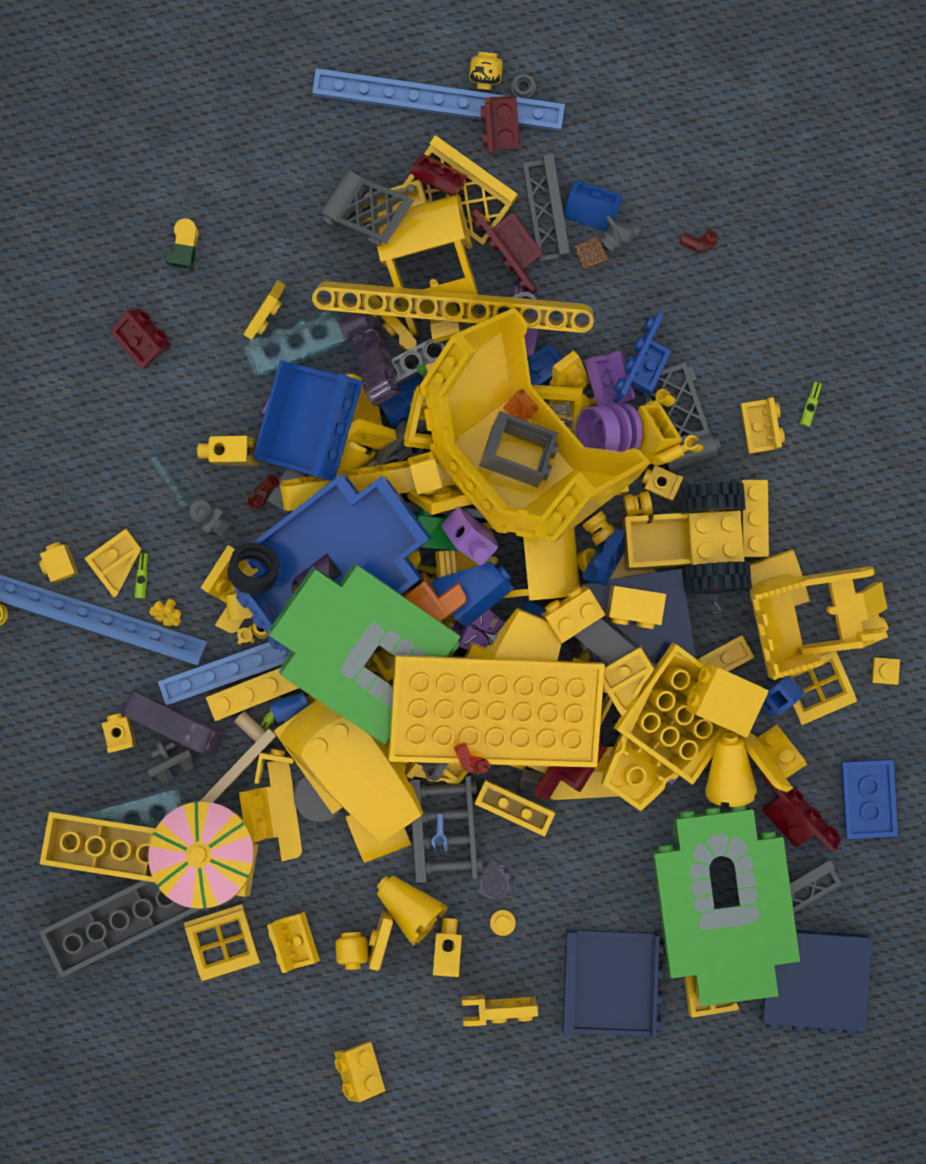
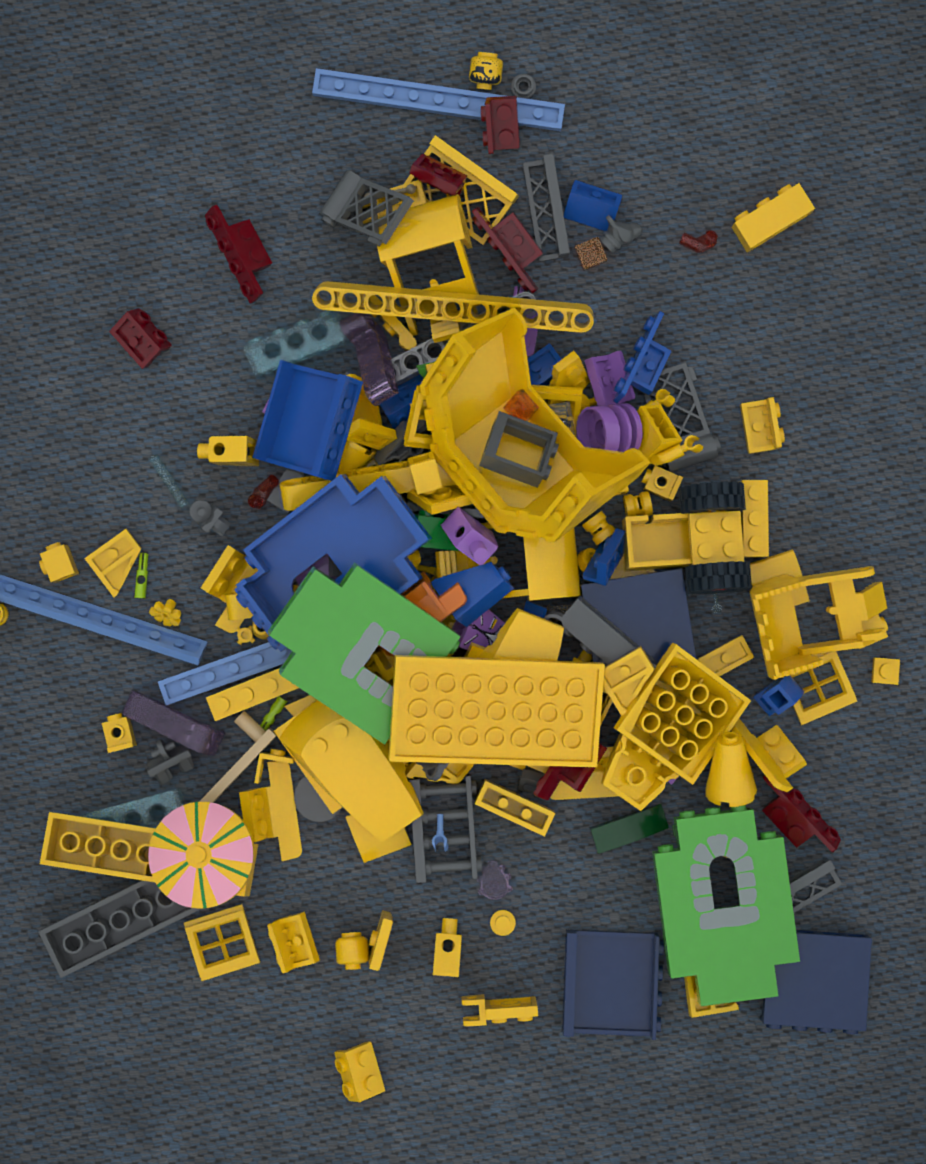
(185, 245): leg -> none
(242, 250): none -> dark red bracket
(249, 584): black tyre -> none
(269, 305): yellow wing -> none
(288, 706): blue cone -> none
(410, 907): yellow cone -> none
(470, 762): clear red arm -> none
(573, 613): yellow bracket -> none
(628, 828): none -> dark green slope
(635, 605): yellow brick -> none
(726, 699): yellow panel -> none
(772, 216): none -> yellow brick
(807, 416): lime pin -> none
(869, 799): blue plate -> none

